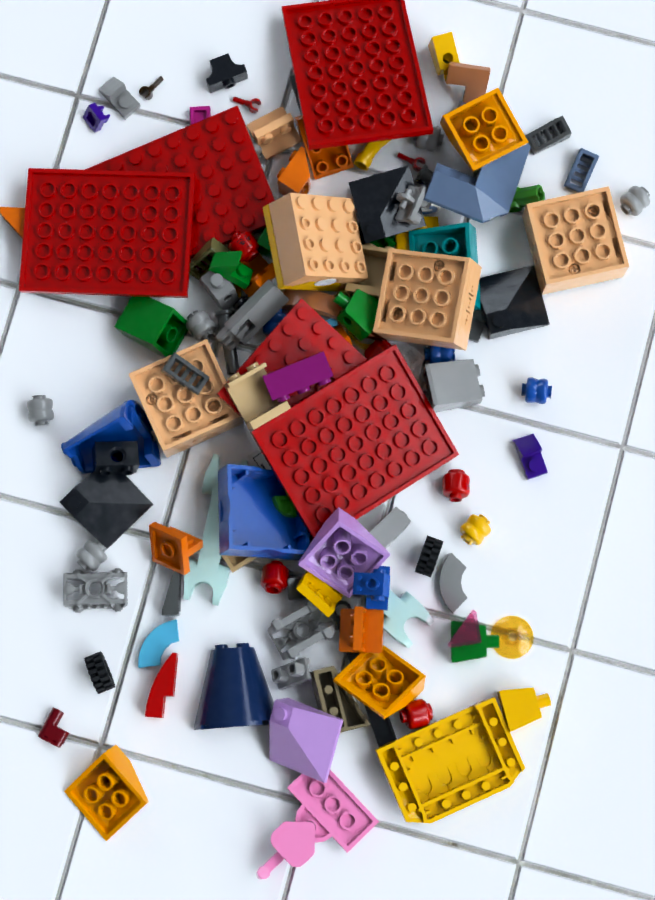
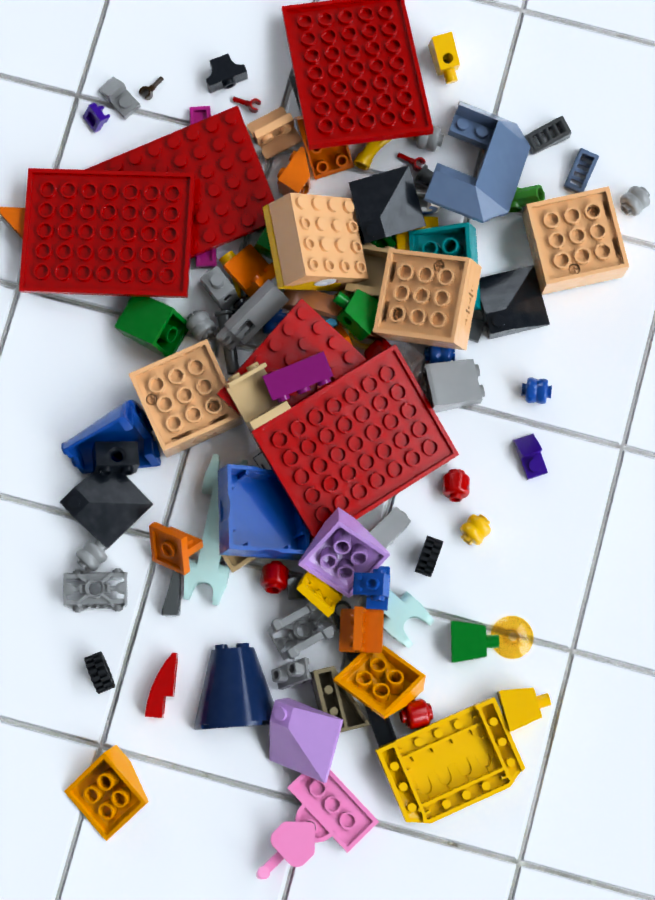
(40, 410): light grey piece -> none
(51, 732): dark red piece -> none
(157, 642): medium azure tile -> none
(189, 367): dark grey slope -> none
(208, 249): olive slope -> none
(230, 268): green slope -> none
(246, 243): red head -> none
(284, 506): bright green tile -> none
(410, 204): light grey hips -> none
(450, 583): light grey tile -> none
(468, 632): clear pink slope -> none
(473, 77): nougat tile -> none
(483, 130): light orange slope -> none

